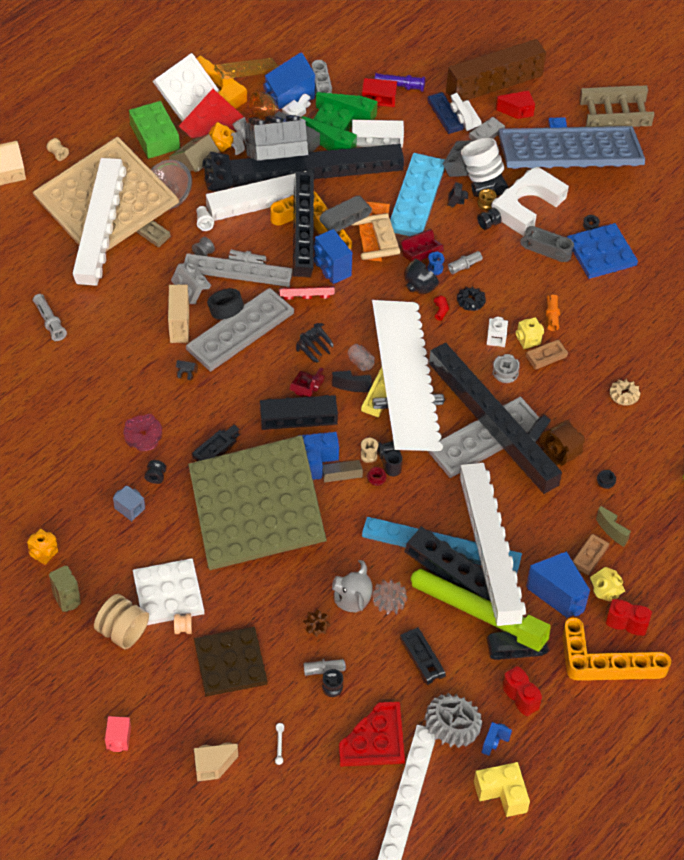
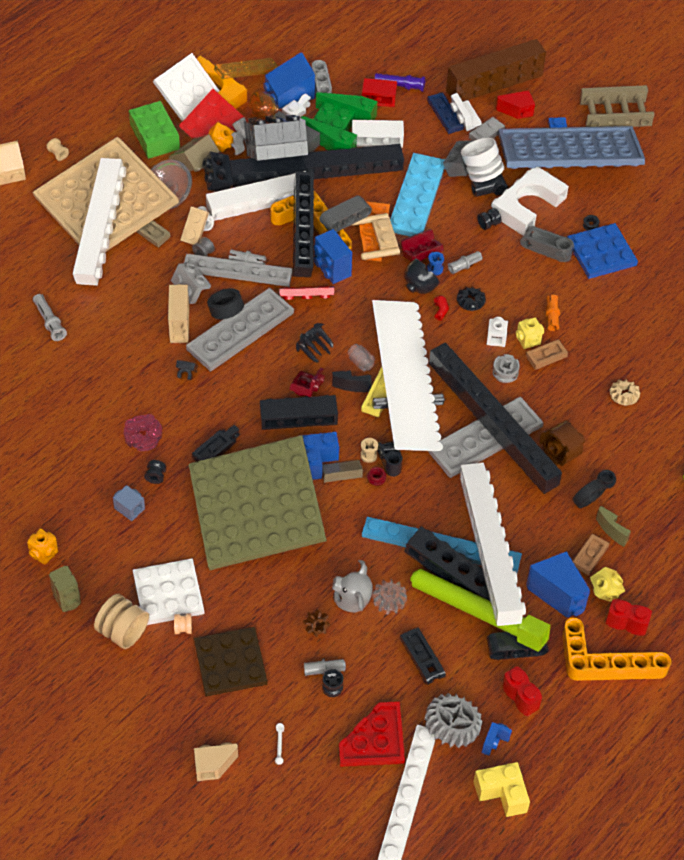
(118, 733): coral brick -> none
(194, 225): none -> tan plate
(456, 195): black tile -> none
(486, 198): pearl gold wheel -> none
(538, 427): black beam -> none
(589, 493): none -> black tyre

